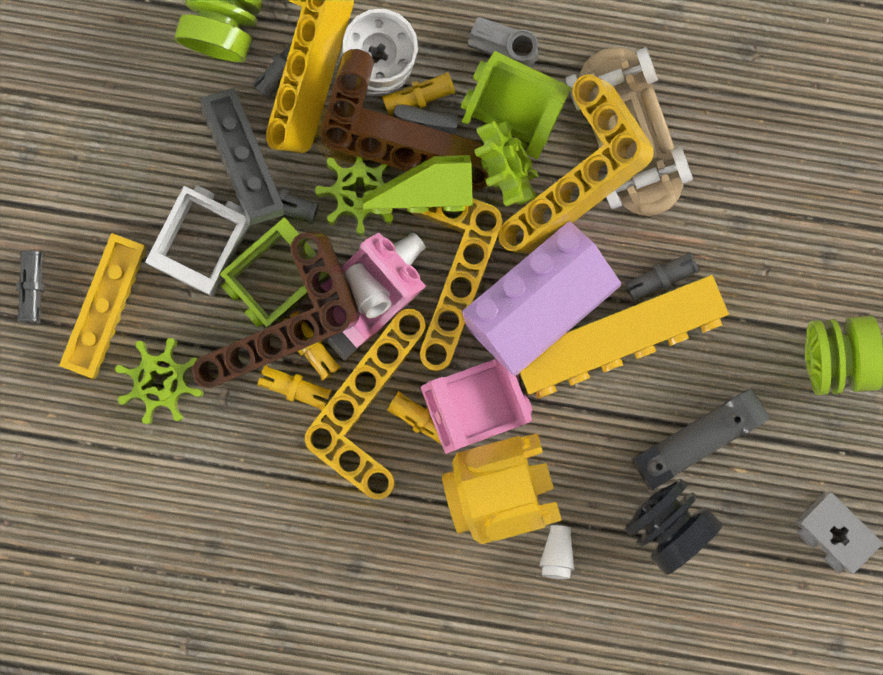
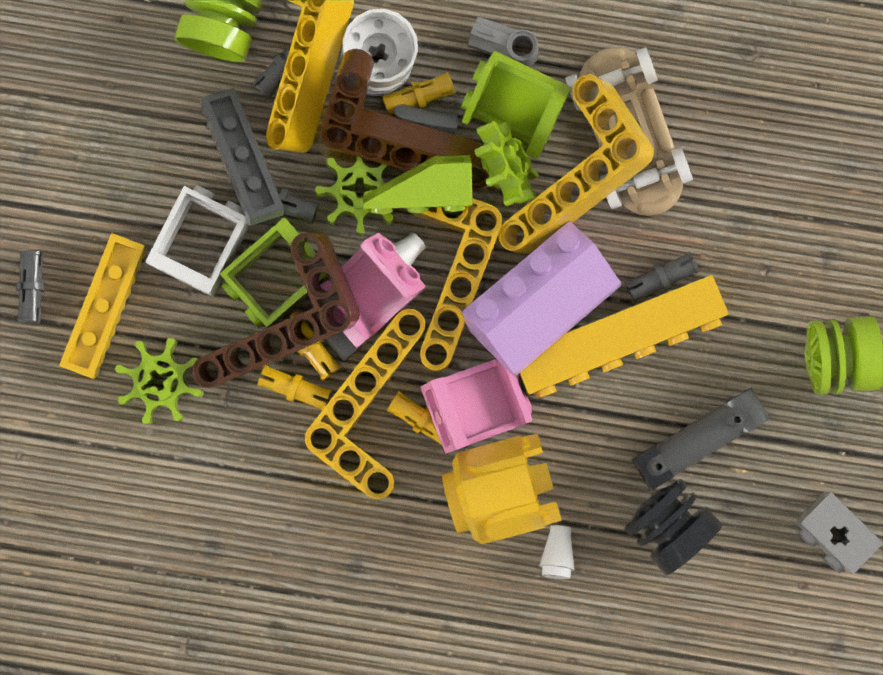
(368, 293): white cone -> none

